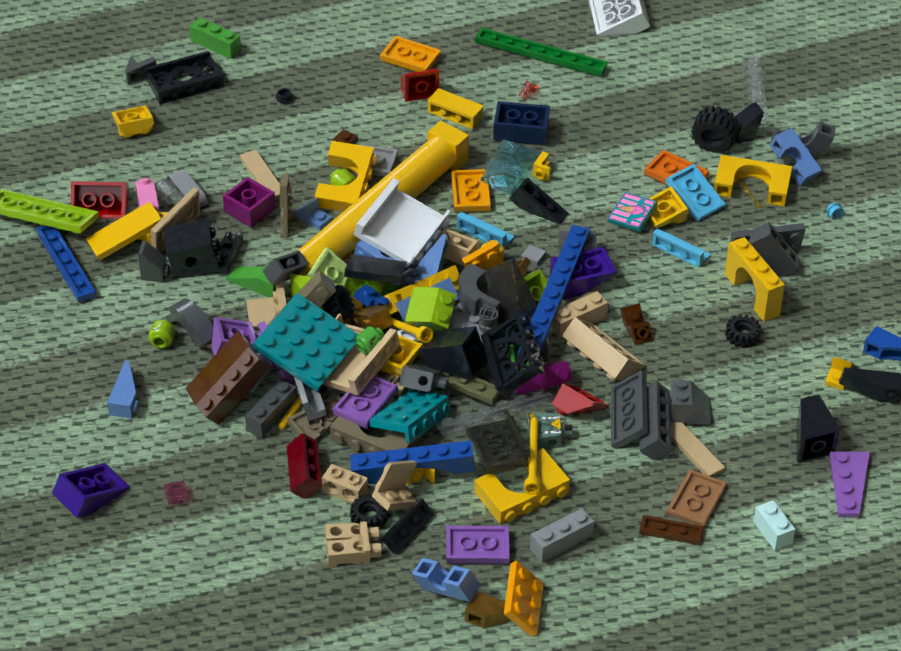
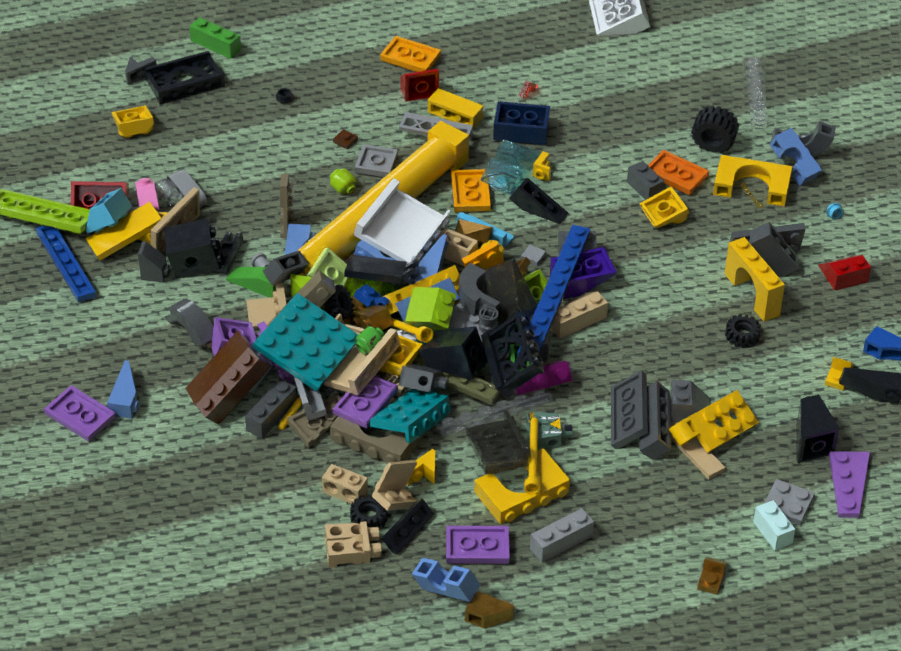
(79, 413): none -> medium lavender plate
(88, 488): dark purple slope -> none
(108, 211): none -> medium azure slope
(161, 334): lime head -> none
(175, 492): clear pink plate -> none
(249, 201): magenta brick -> none
(259, 260): none -> light grey bush
(260, 171): tan tile -> none
(297, 236): none -> medium blue slope
(304, 466): dark red brick -> none
(313, 215): medium blue slope -> none
(352, 157): yellow arch -> none
(421, 124): none -> light grey fence
(451, 457): blue arch -> none
(474, 230): none -> pearl gold slope
(523, 598): light orange plate -> none
(541, 52): green plate -> none
(576, 401): slope -> none
(602, 349): tan slope -> none
(632, 211): tile -> none
(635, 325): reddish brown slope -> none
(644, 180): none -> dark grey brick
(671, 530): reddish brown tile -> none
(679, 248): medium azure panel -> none
(695, 192): medium azure tile -> none
(696, 498): medium nougat tile -> none
(704, 427): none -> yellow hinge
(712, 575): none -> pearl gold slope
(749, 122): black slope -> none
(791, 500): none -> light grey plate
(846, 271): none -> red slope

